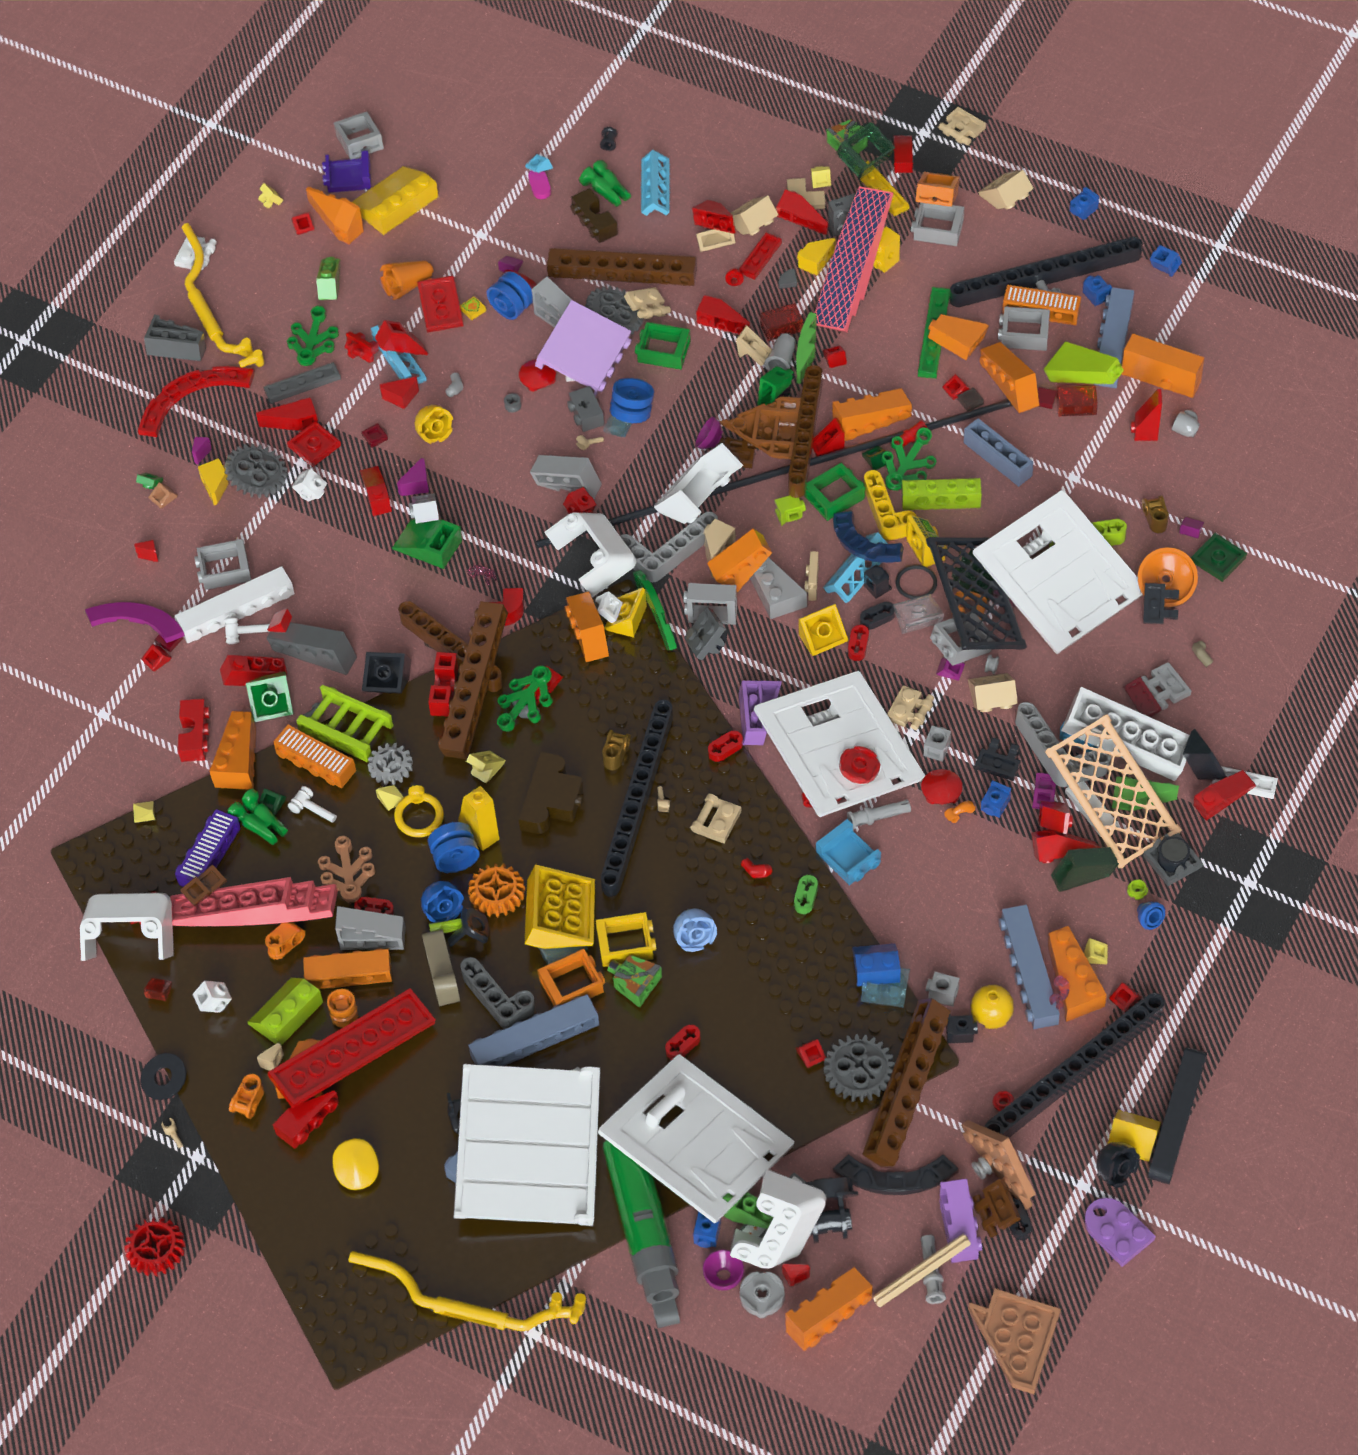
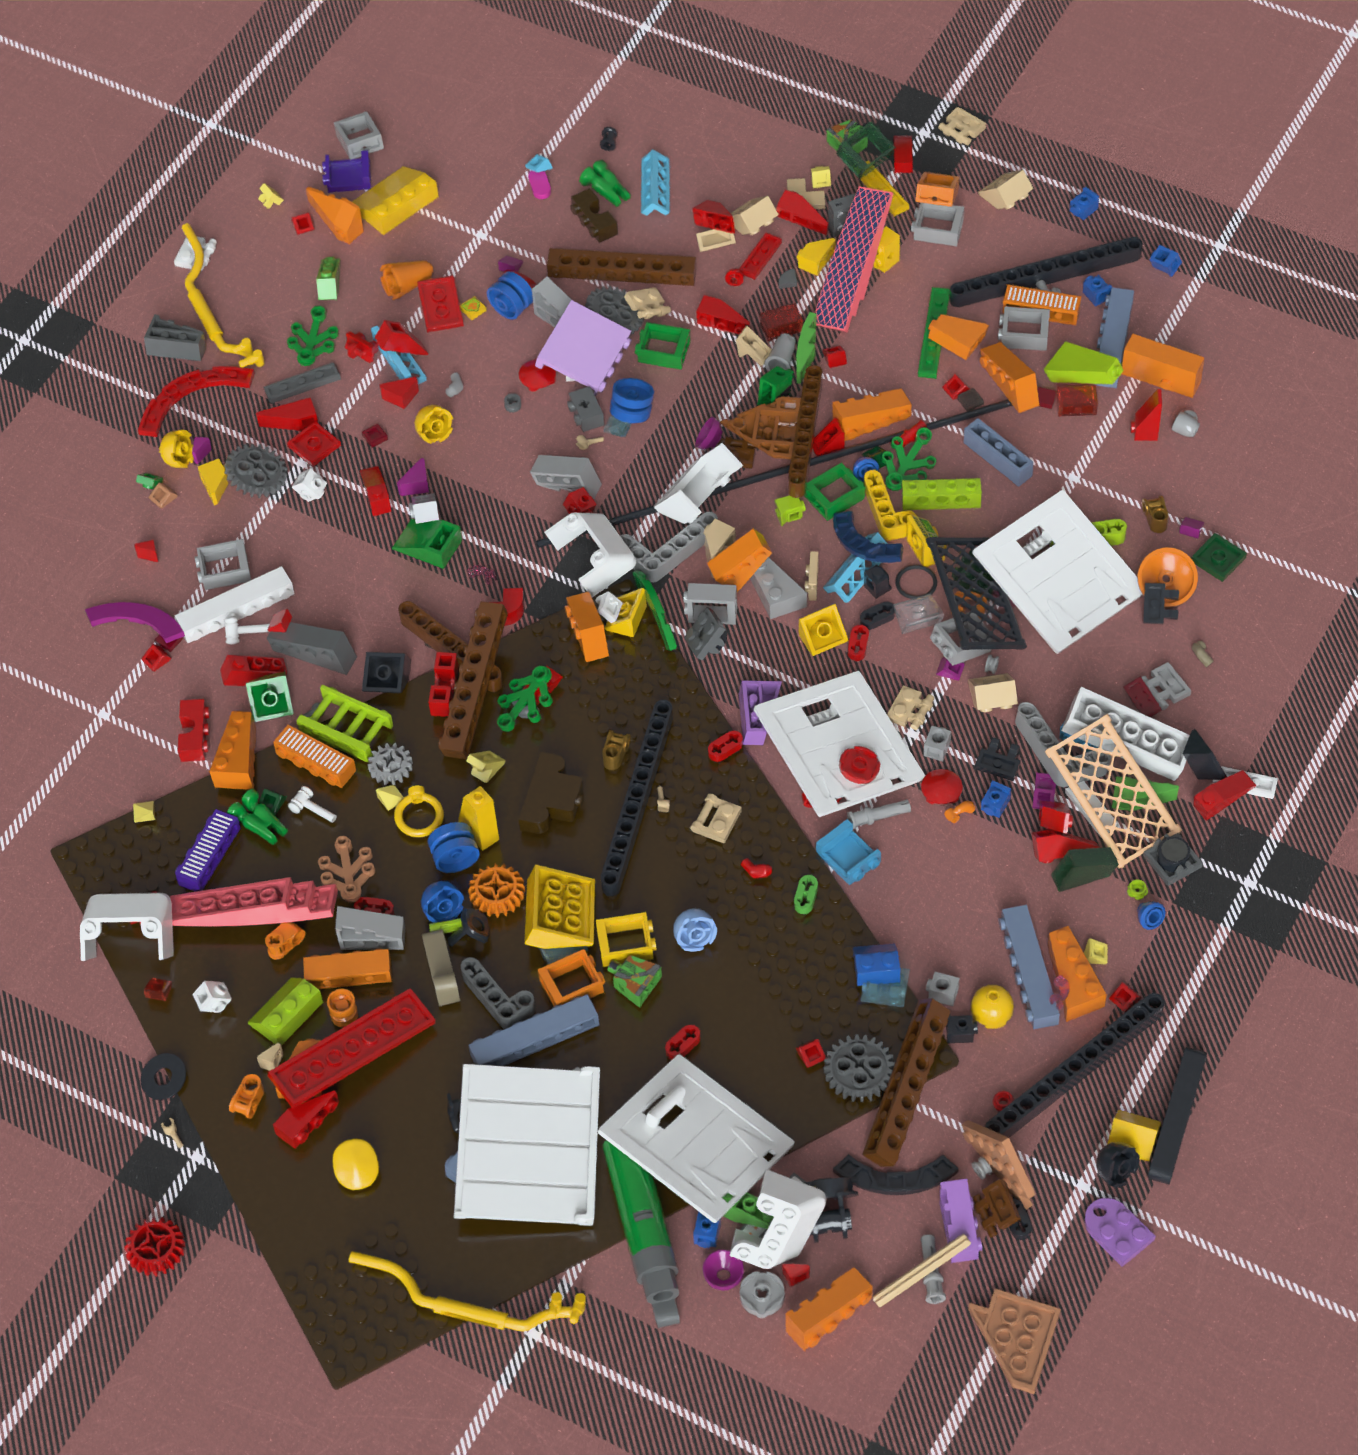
(177, 449): none -> yellow cylinder
(203, 886): reddish brown slope -> none
(863, 465): none -> blue brick

